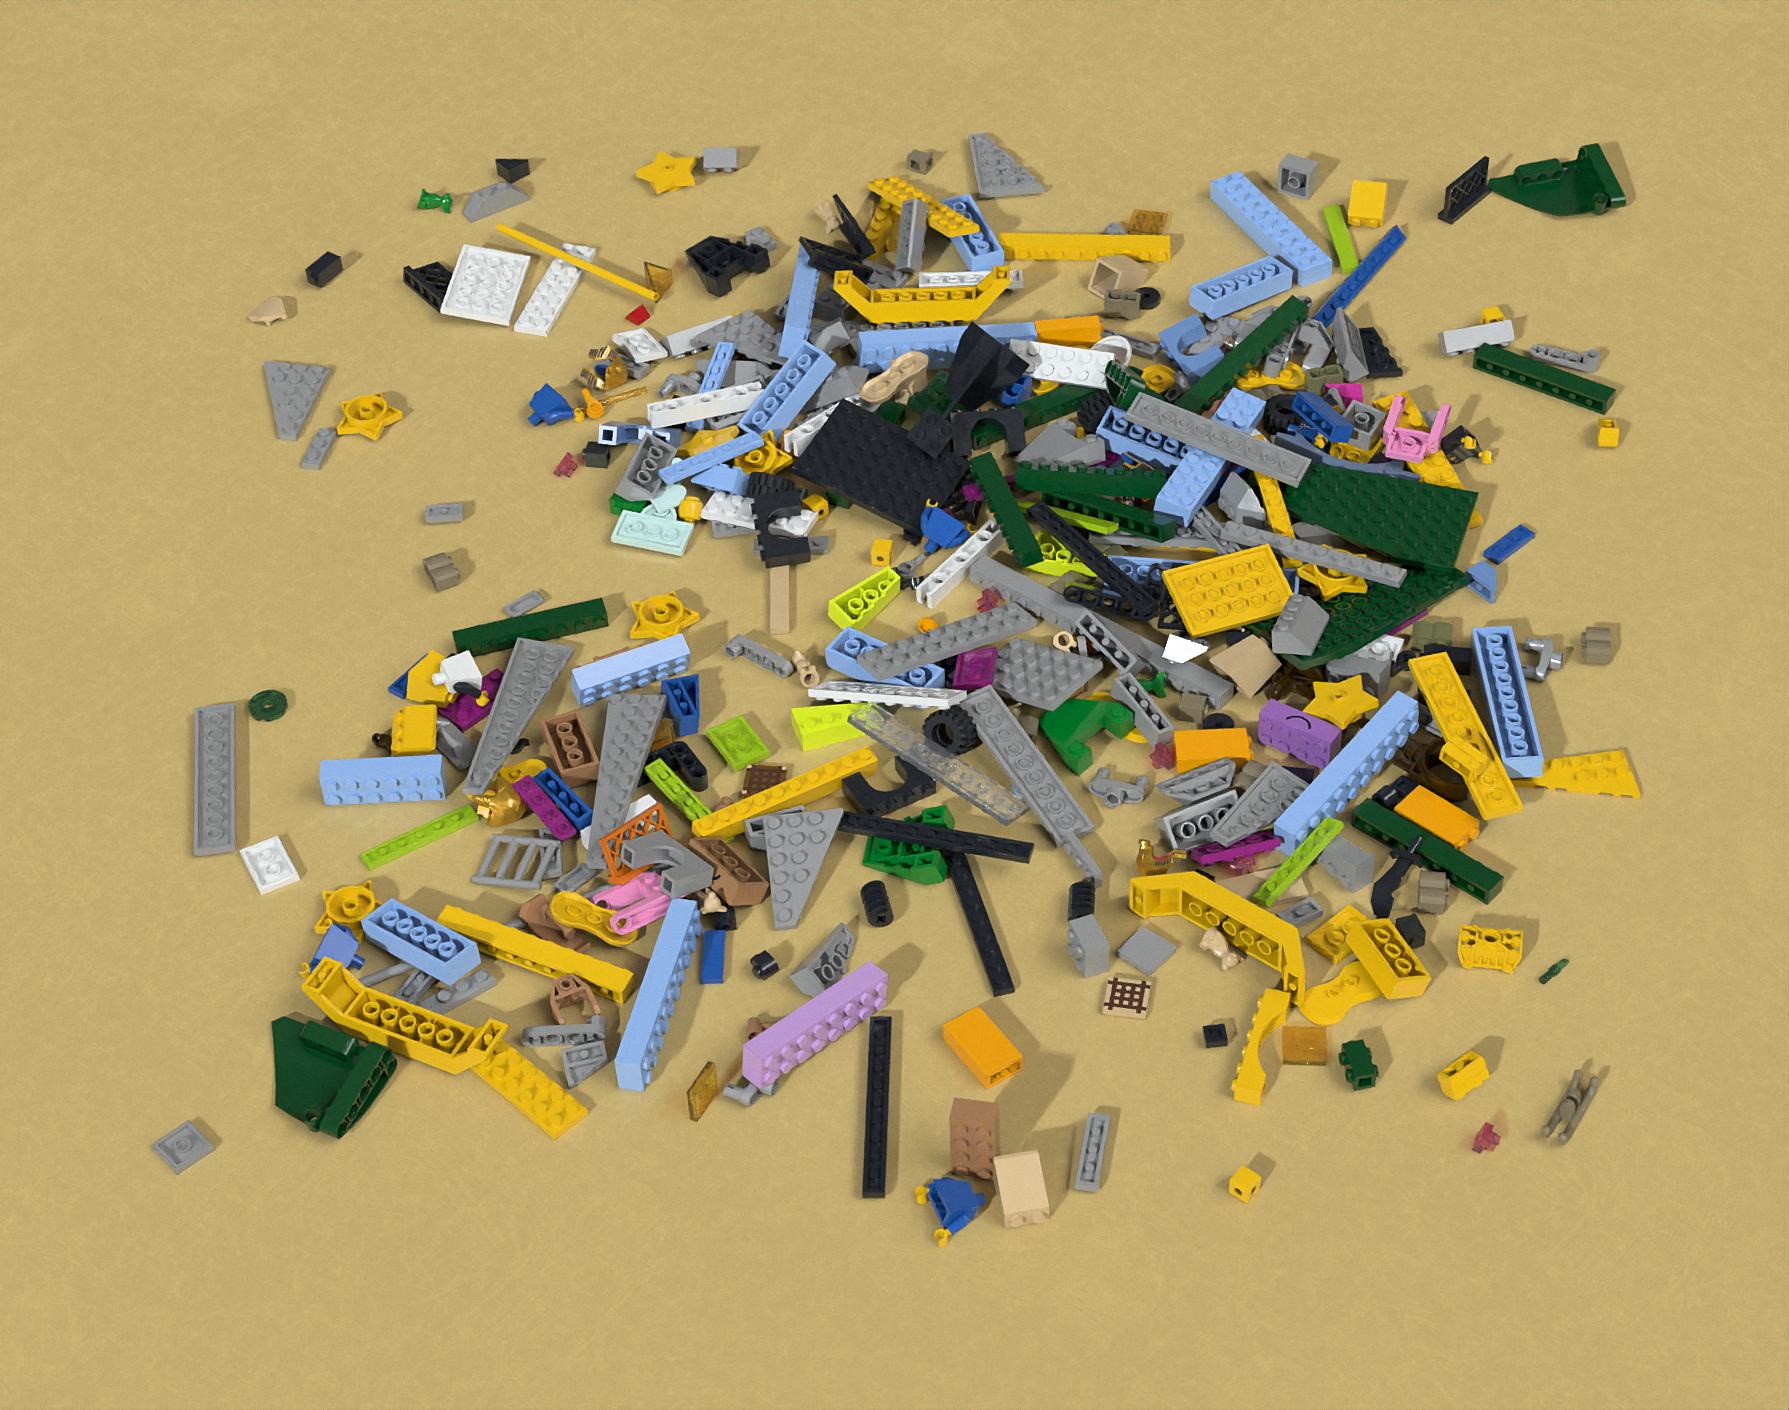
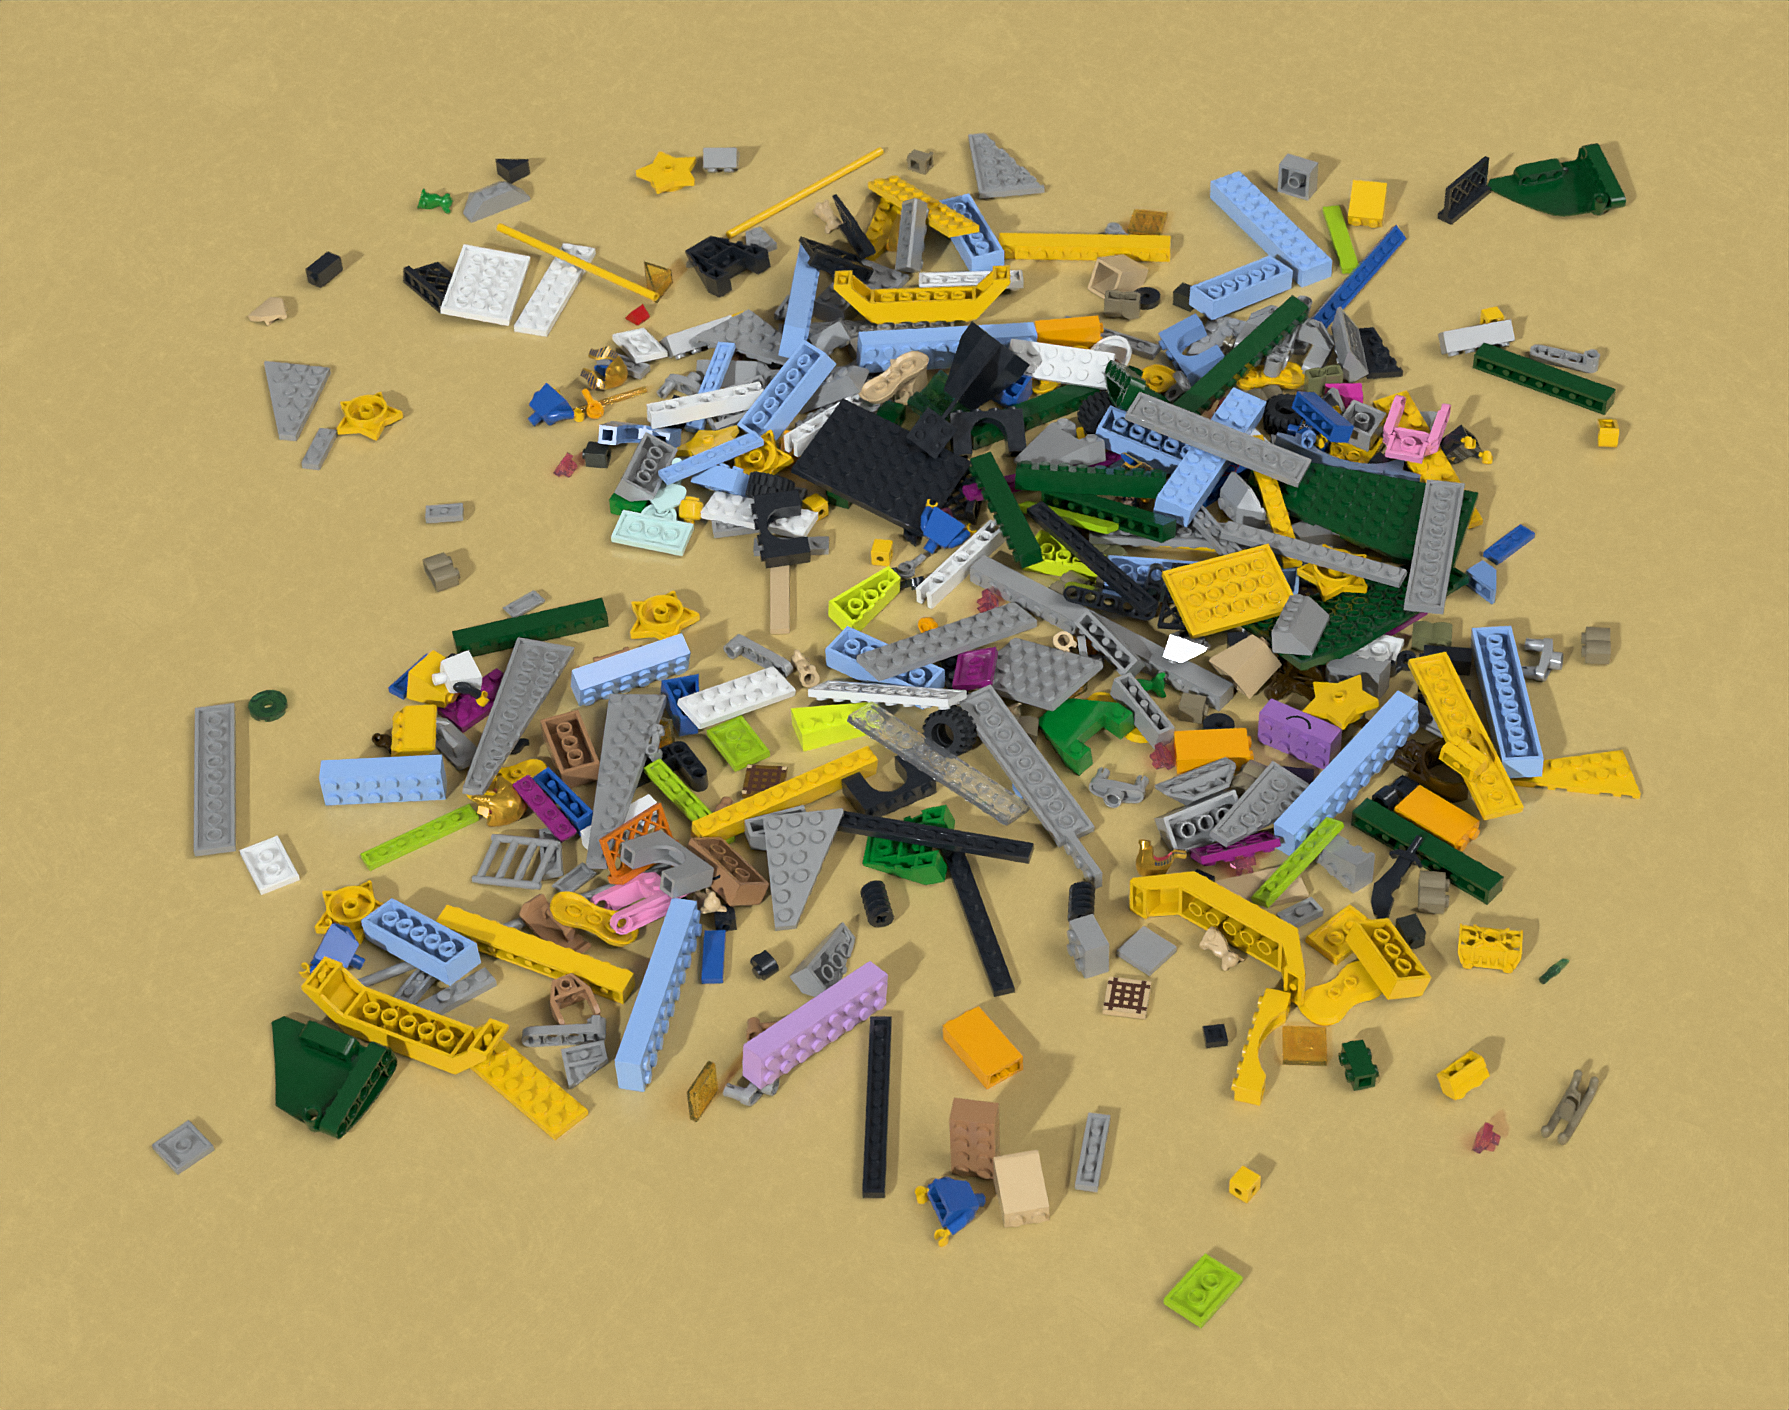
(652, 750): none -> light grey bar
(736, 697): none -> white plate
(804, 193): none -> yellow piece
(1181, 297): none -> pearl dark grey brick
(1203, 1290): none -> lime plate
(1308, 438): none -> medium blue axle
(1434, 547): none -> light grey plate

